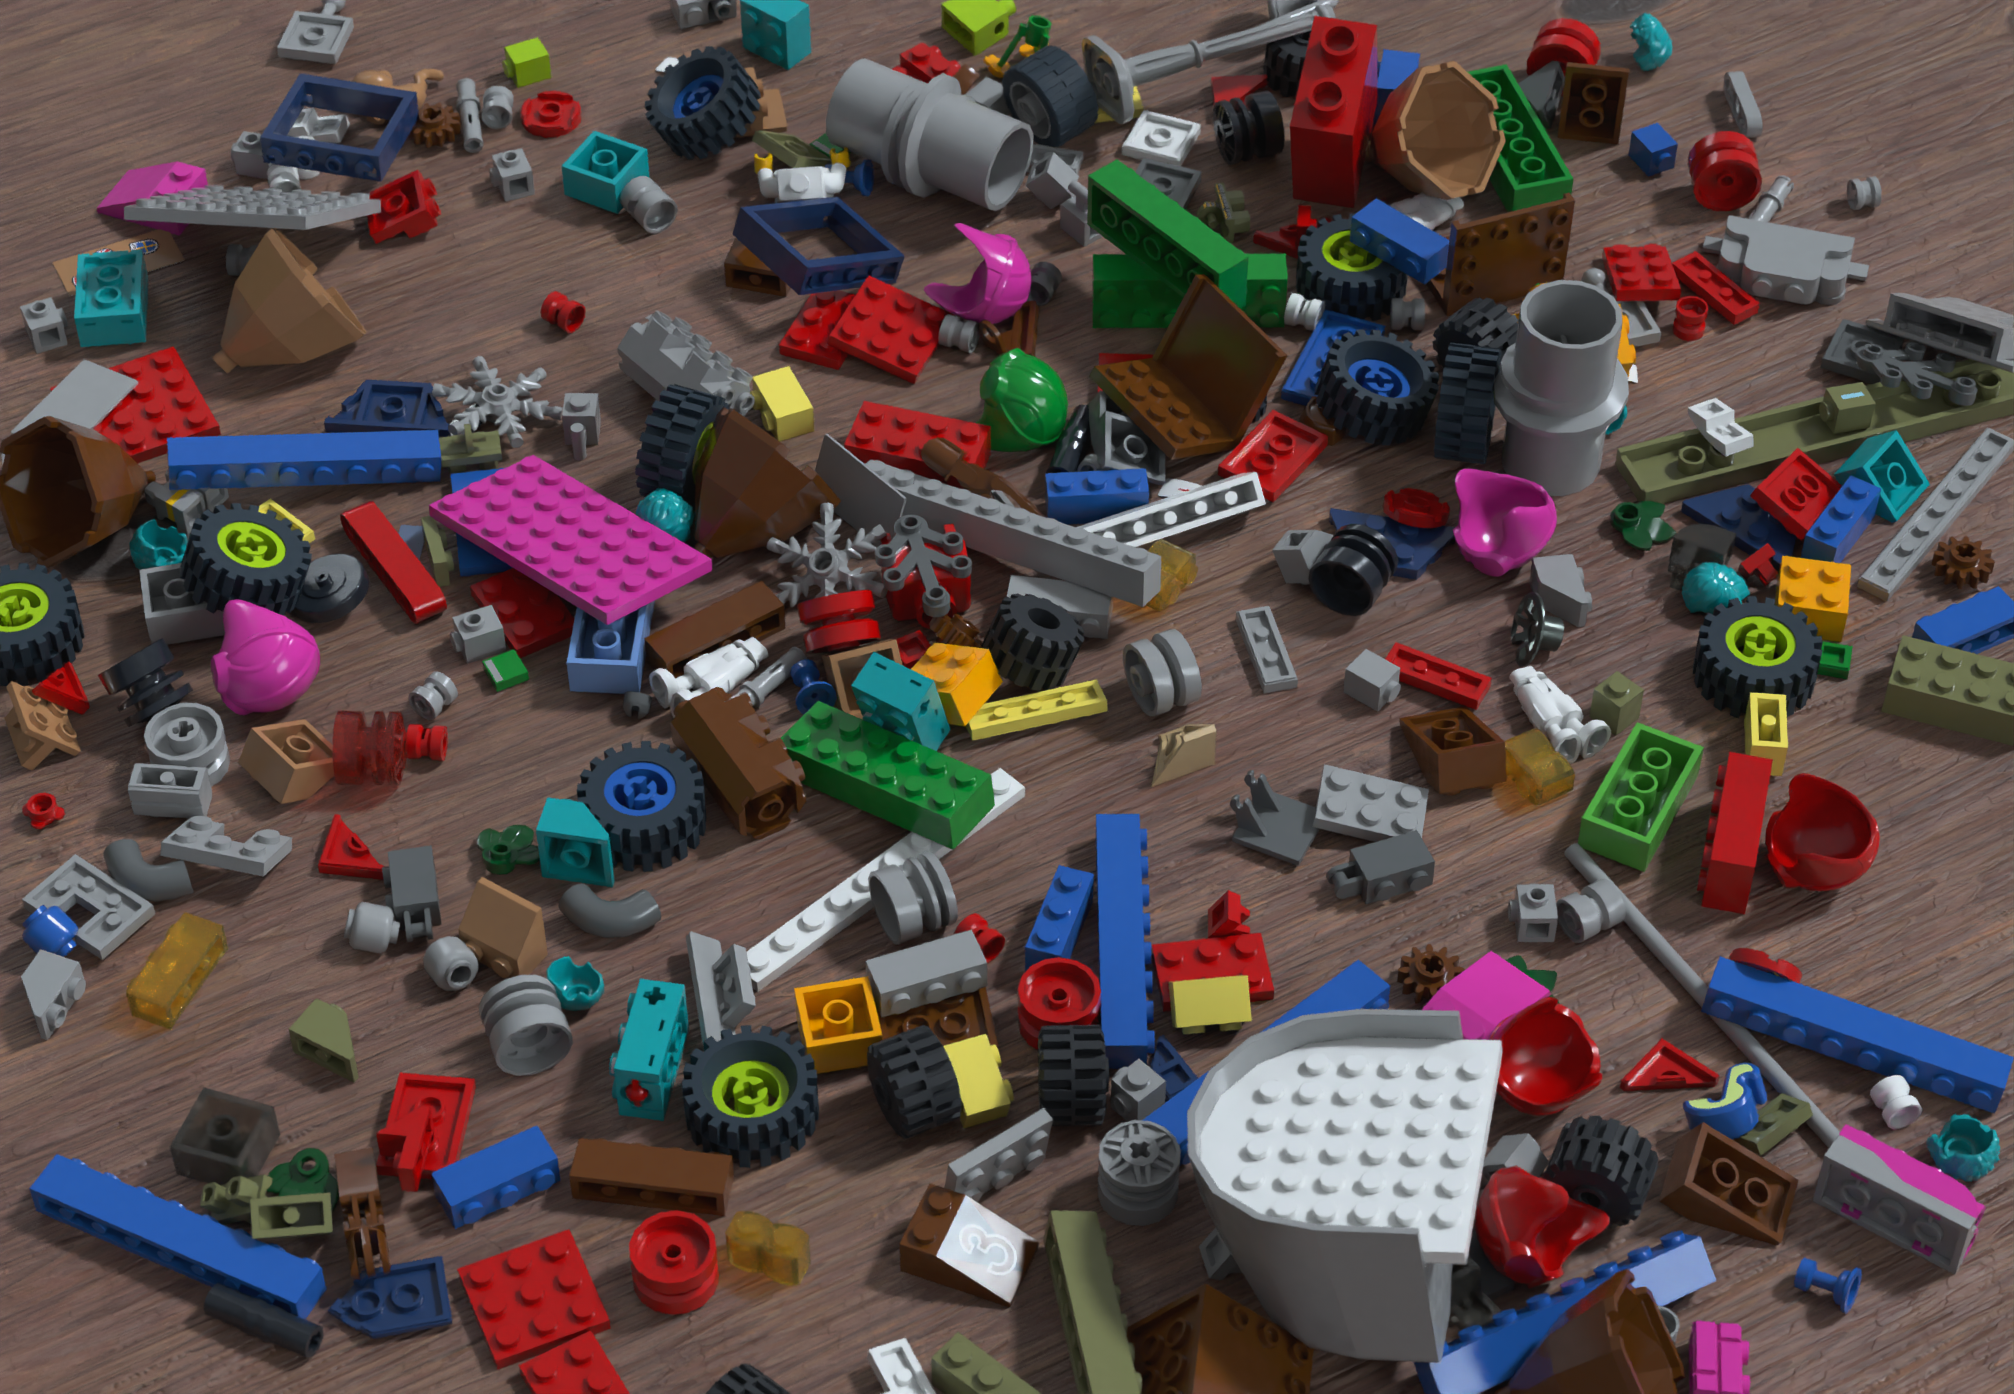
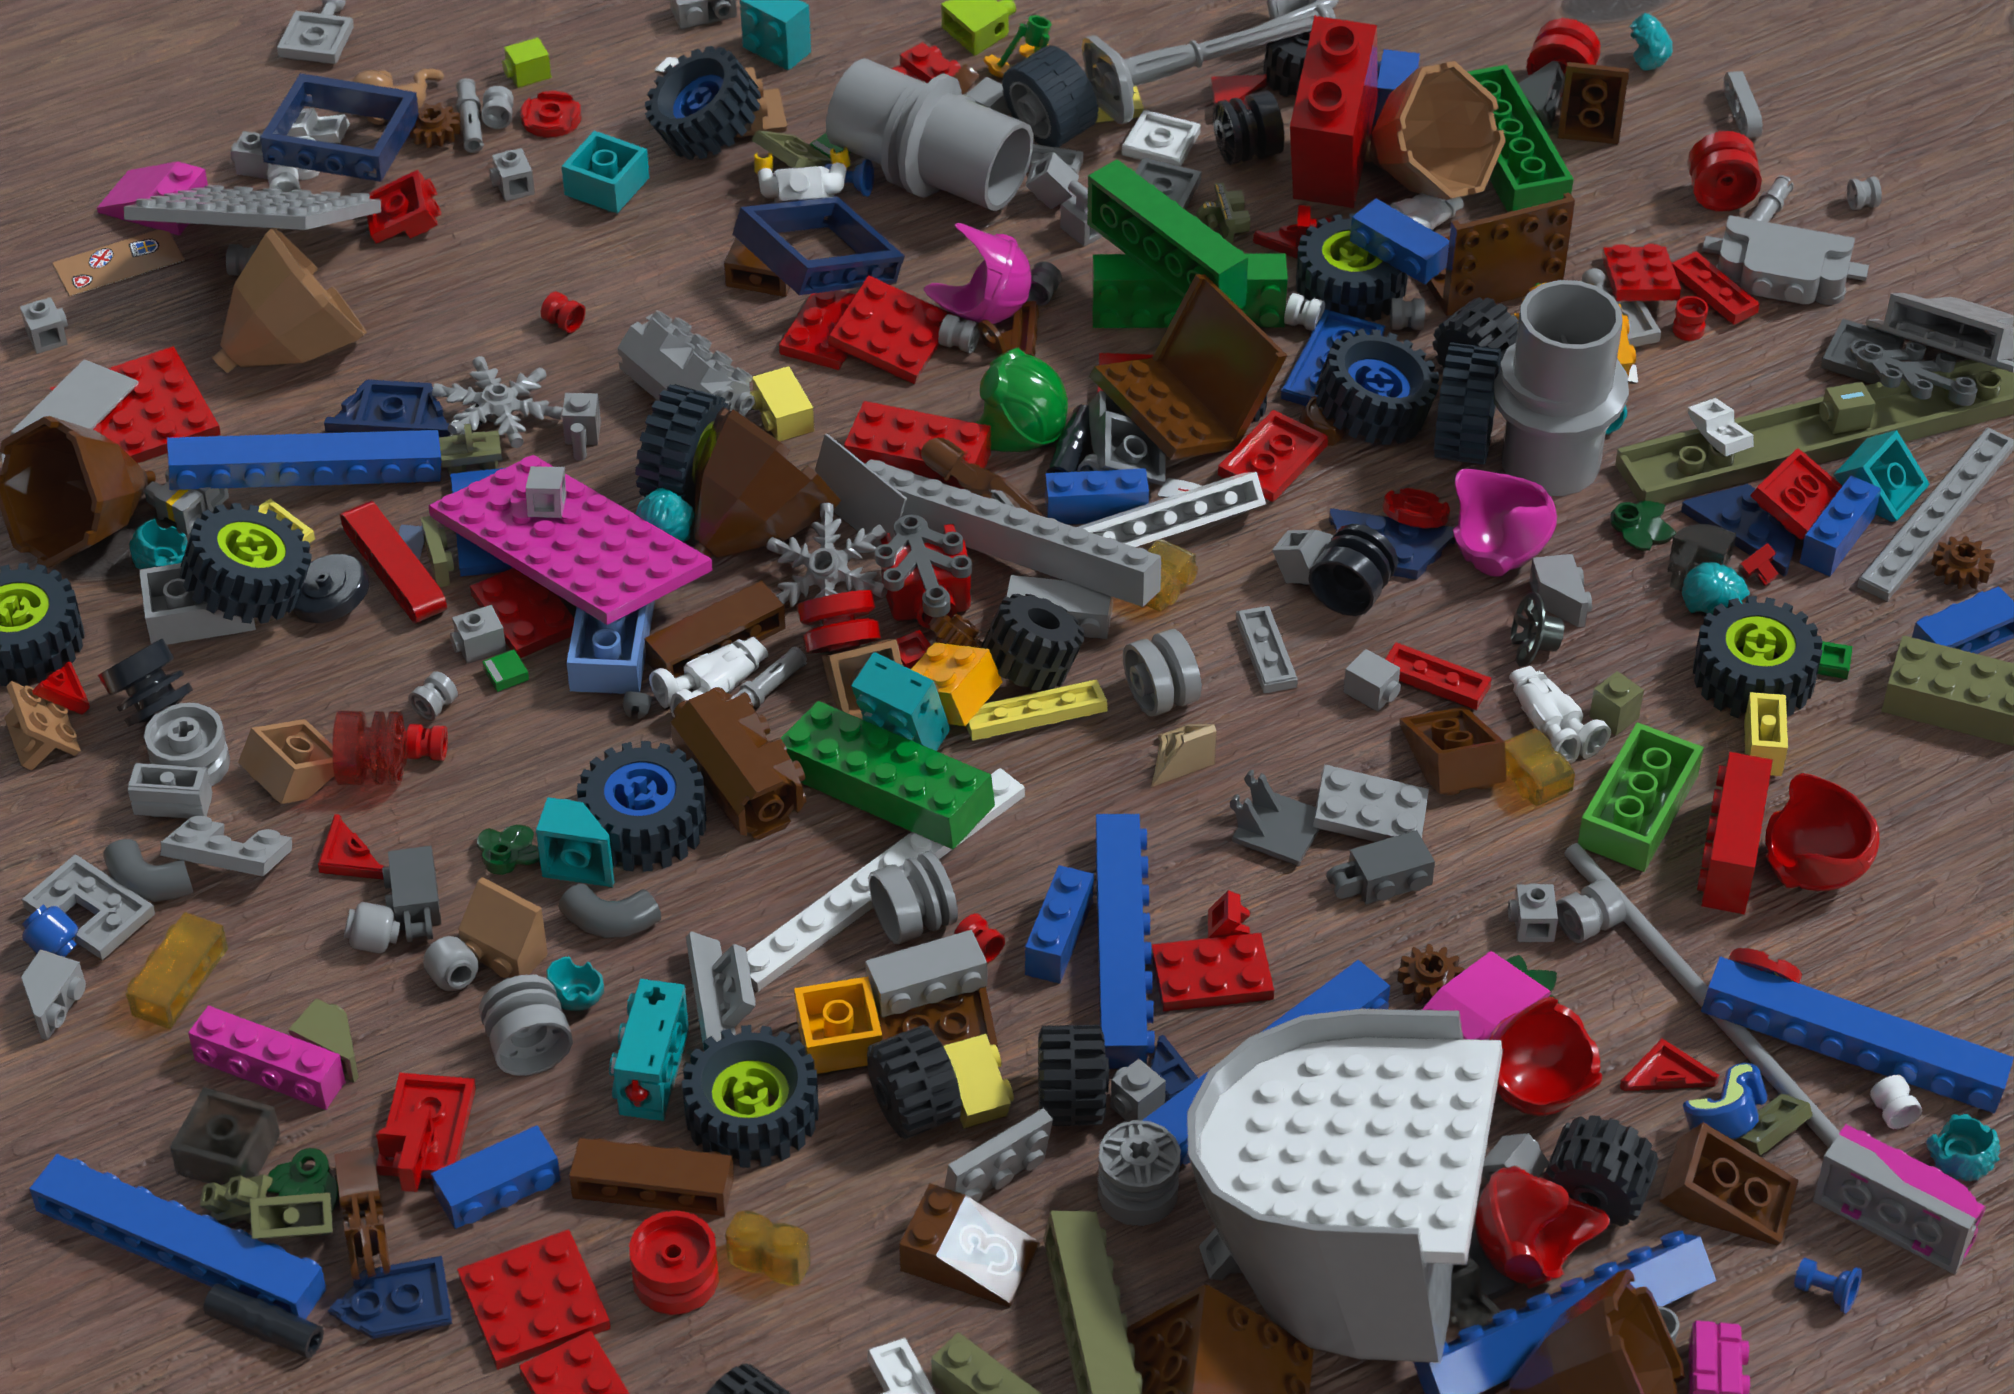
(42, 810): red plate -> none
(111, 298): teal piece -> none
(262, 659): dark pink piece -> none
(267, 1057): none -> dark pink brick
(546, 492): none -> light grey brick
(648, 204): light grey wheel -> none
(806, 676): blue piece -> none
(1057, 994): red wheel -> none
(1210, 1002): light yellow brick -> none
(1653, 149): blue brick -> none
(1818, 591): light orange brick -> none

